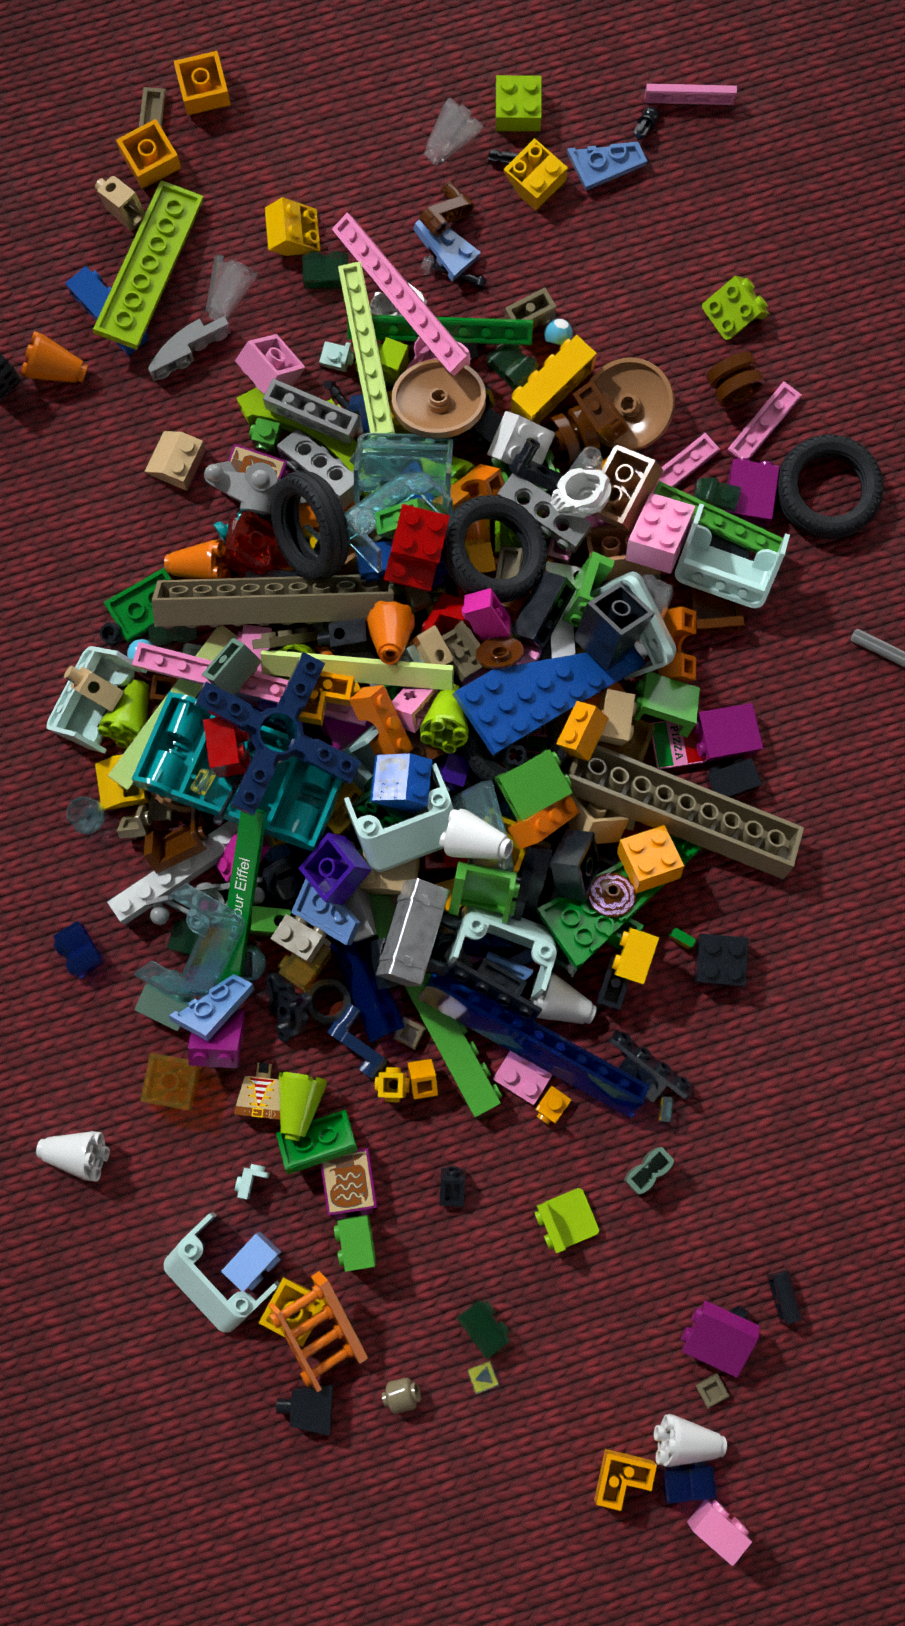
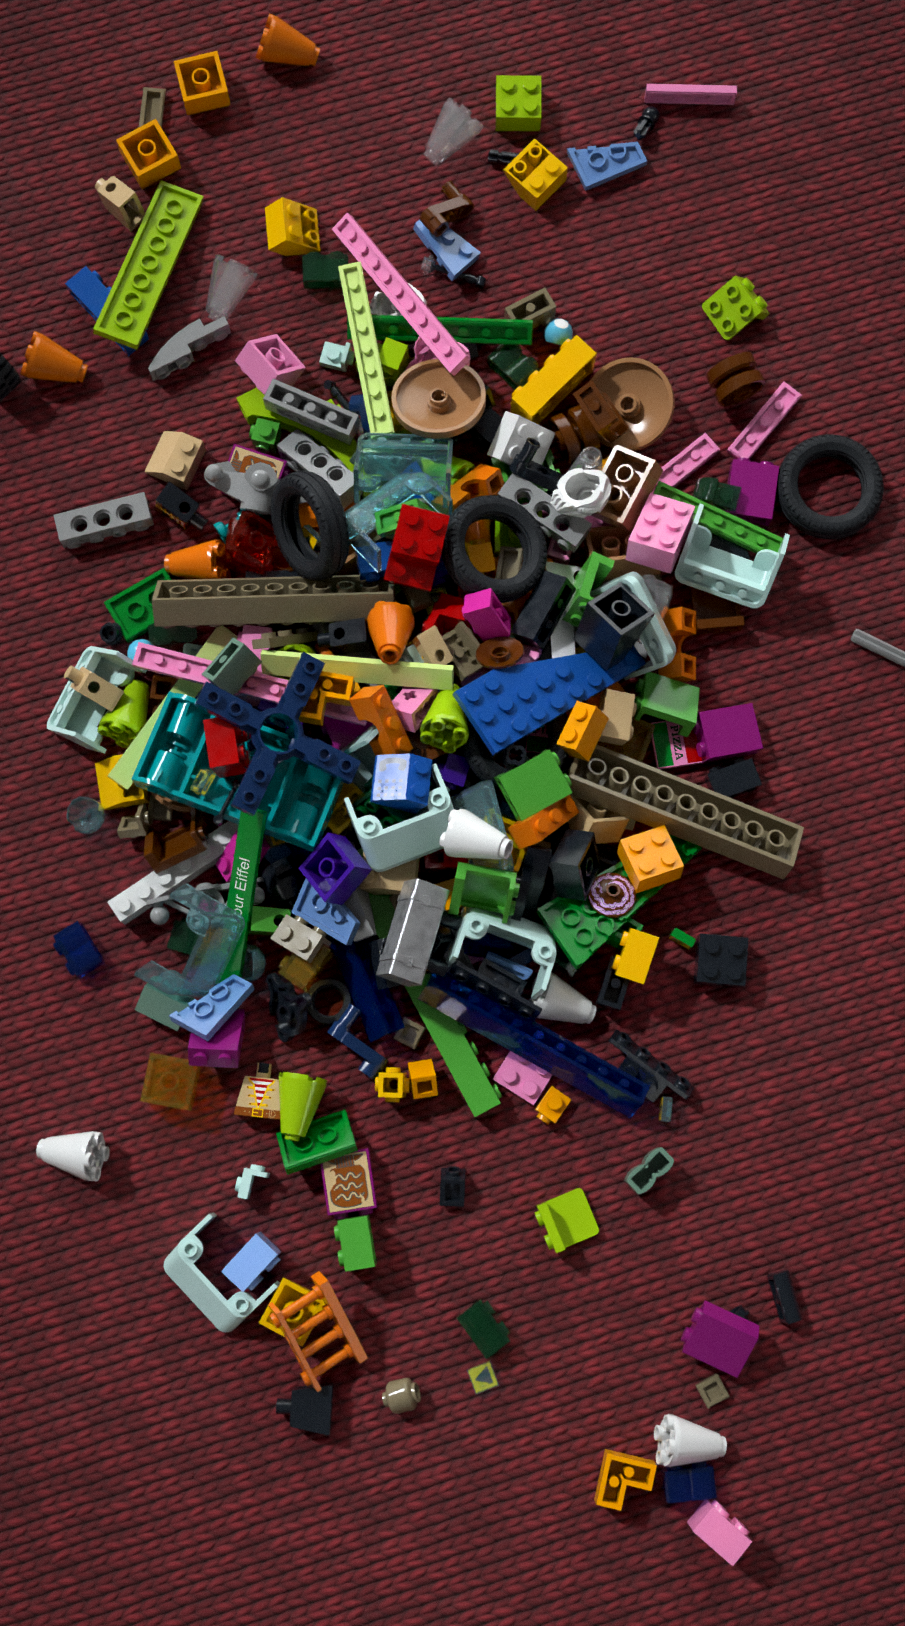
(92, 515): none -> light grey brick
(173, 501): none -> black torso
(285, 44): none -> orange cone

